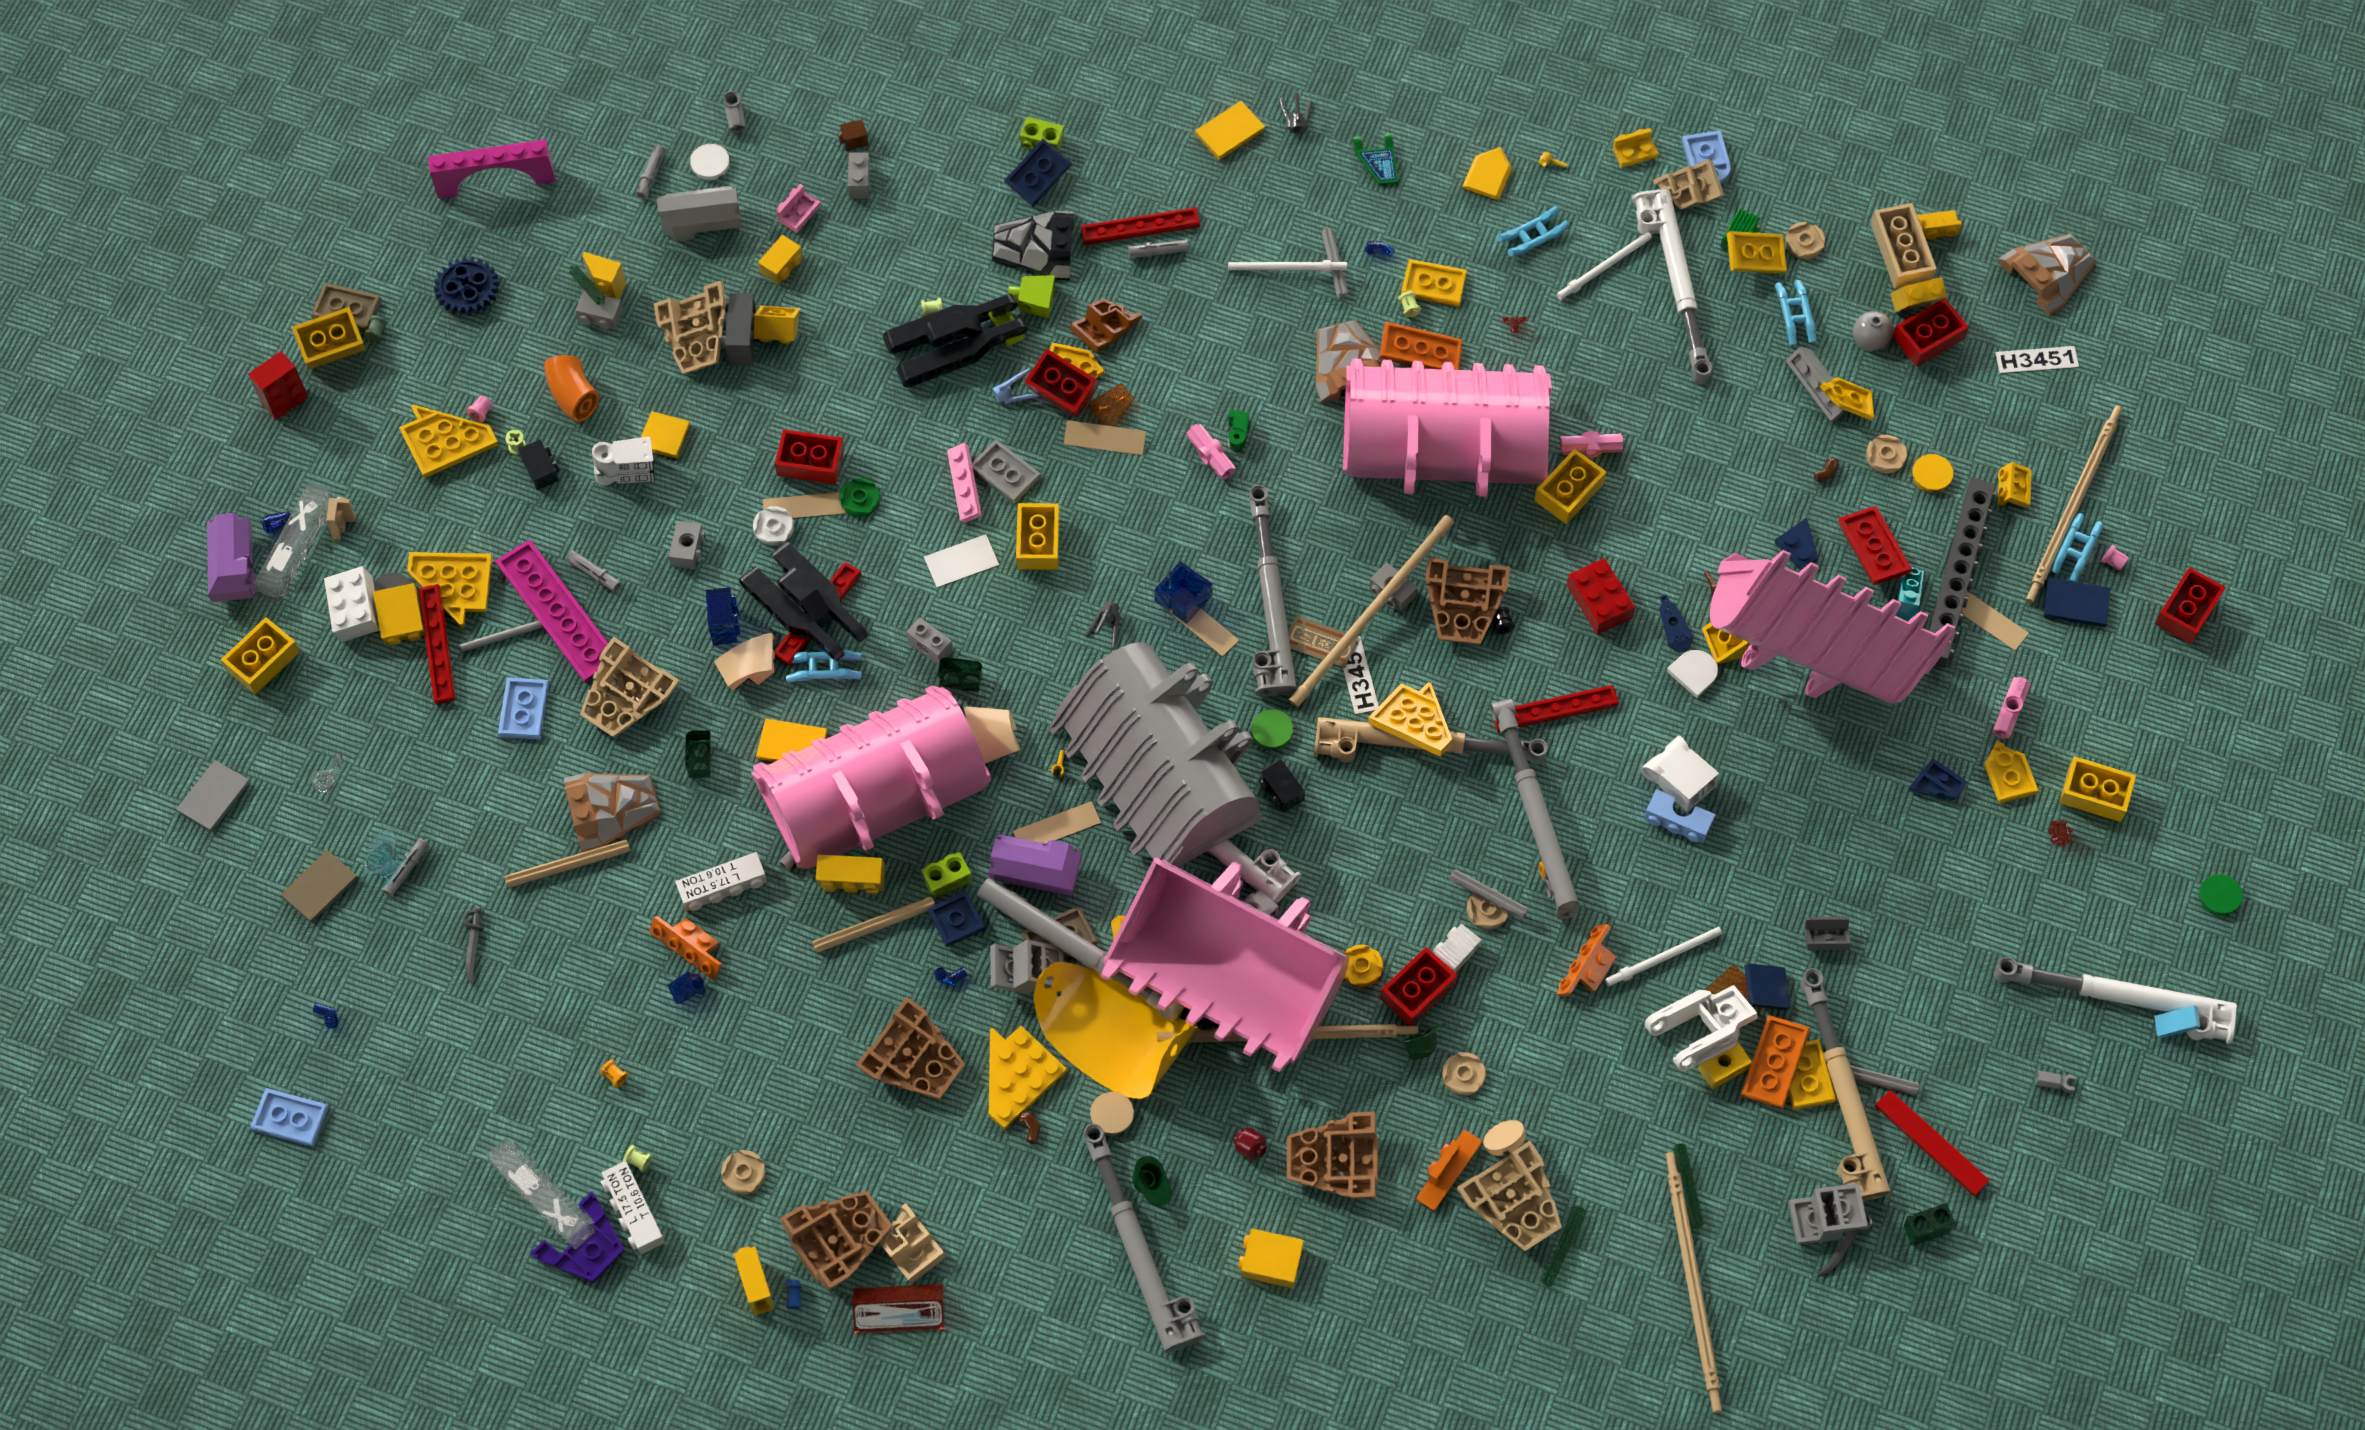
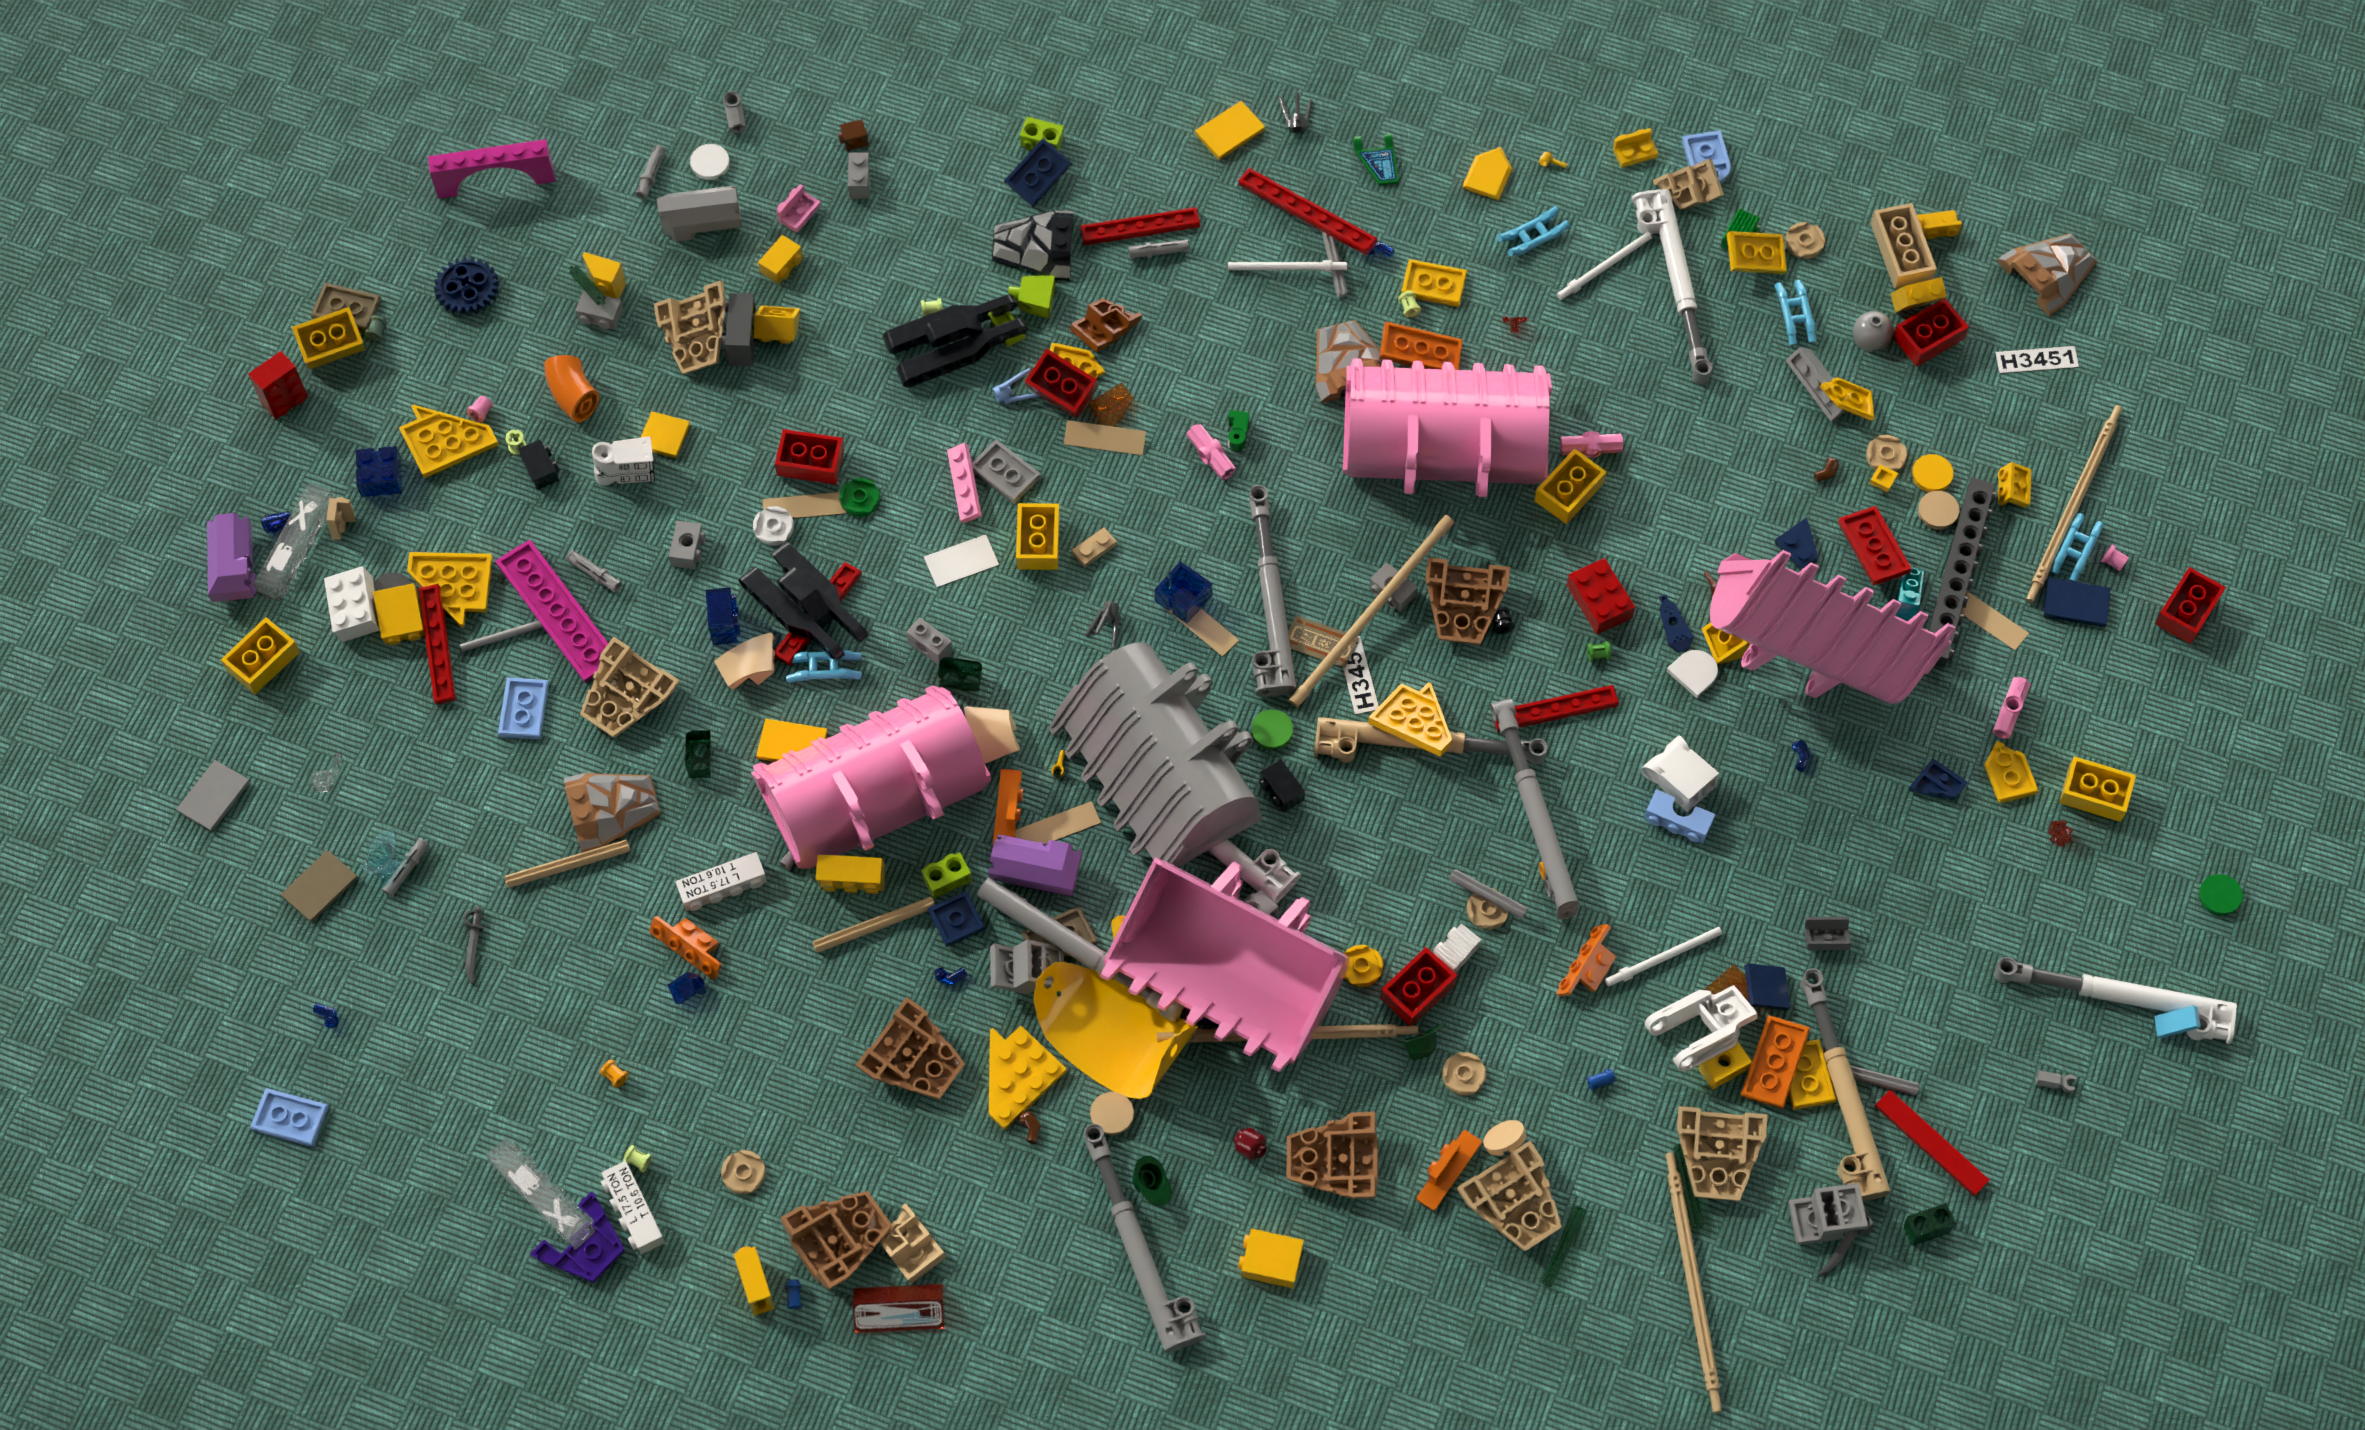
(378, 471): none -> clear blue piece
(1007, 804): none -> orange bracket
(1094, 547): none -> tan piece
(1307, 211): none -> red tile
(1598, 651): none -> bright green bush
(1601, 1079): none -> blue pin
(1720, 1150): none -> tan wedge
(1804, 754): none -> clear blue arm
(1883, 478): none -> yellow tile
(1938, 510): none -> tan tile

